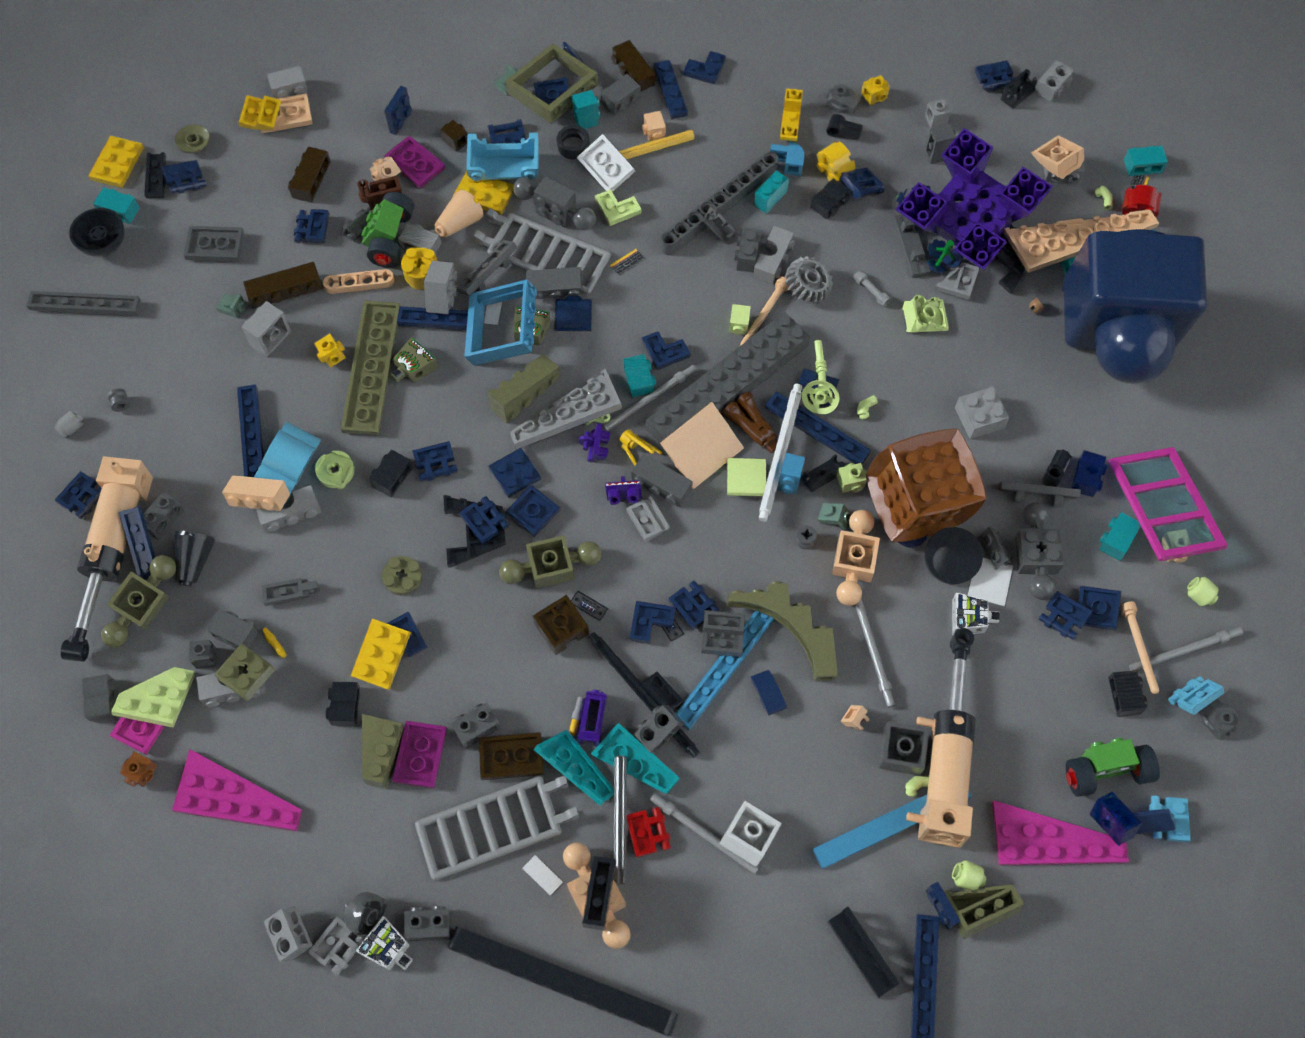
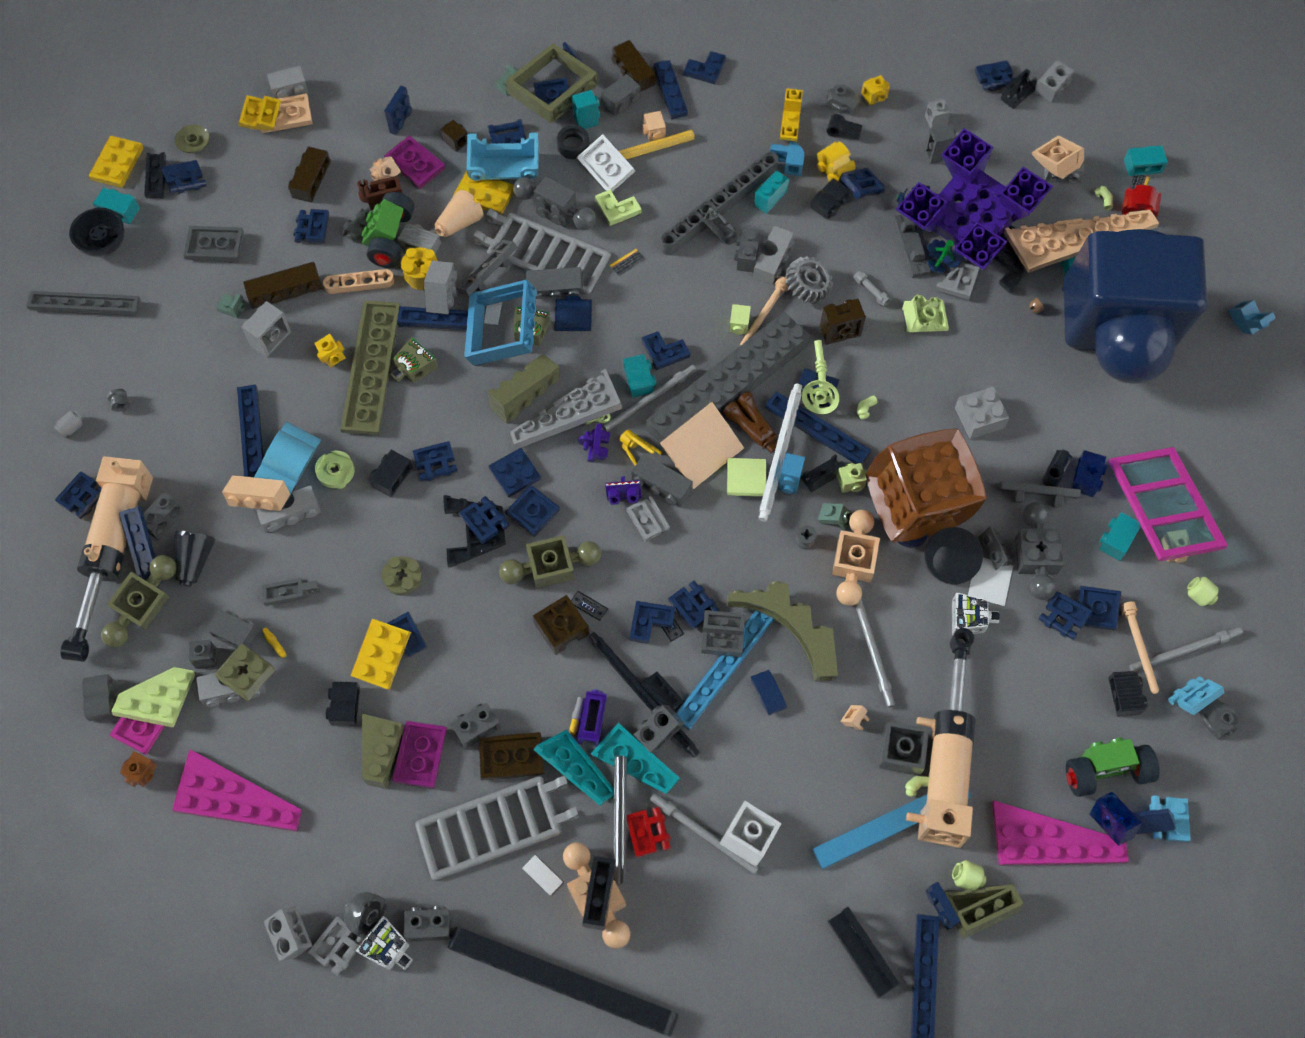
(842, 321): none -> dark brown piece
(1248, 317): none -> dark azure brick

